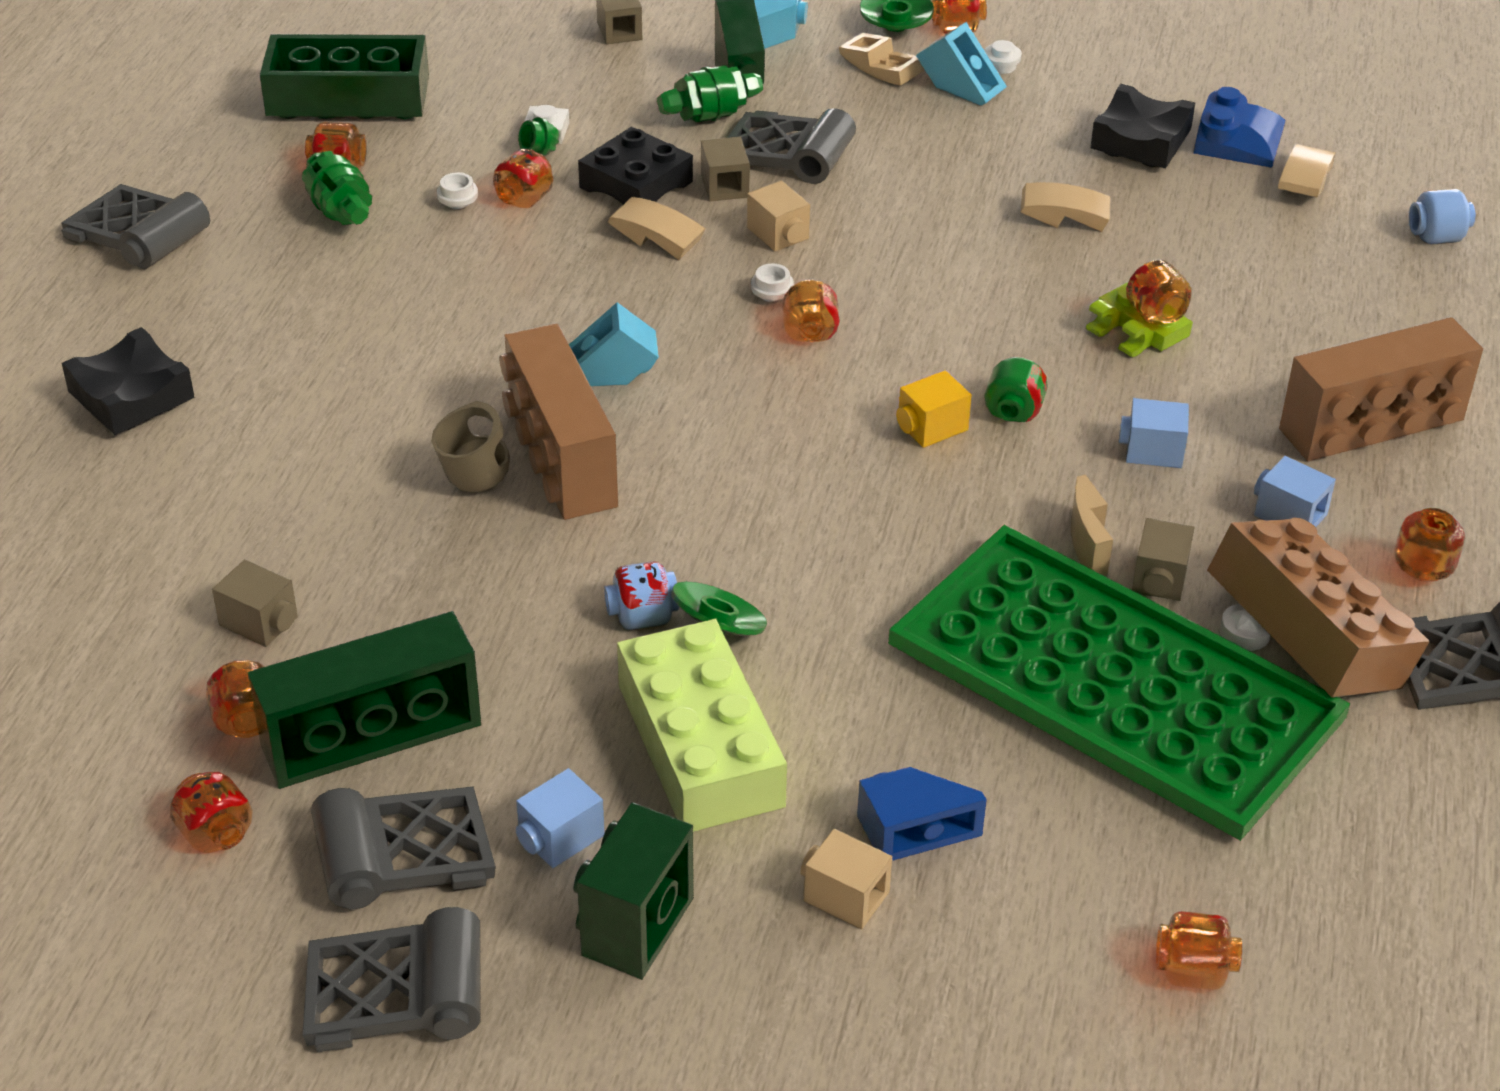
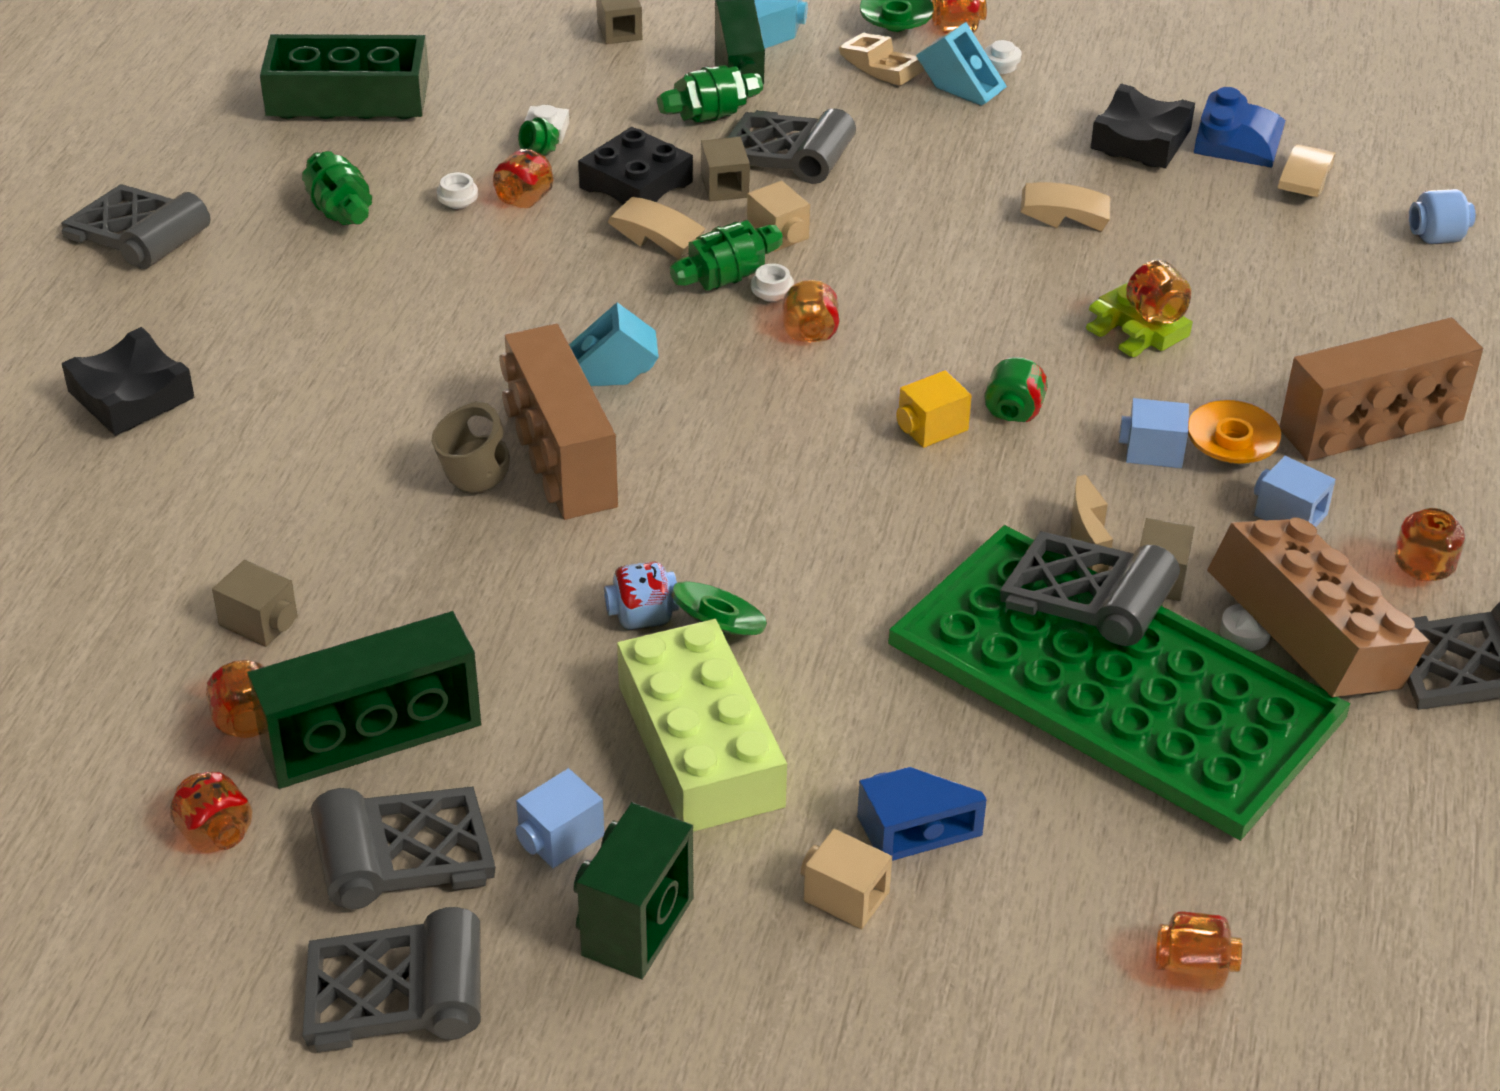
(340, 139): clear orange head -> none
(726, 255): none -> green piece
(1122, 597): none -> dark grey piece
(1234, 431): none -> light orange dish

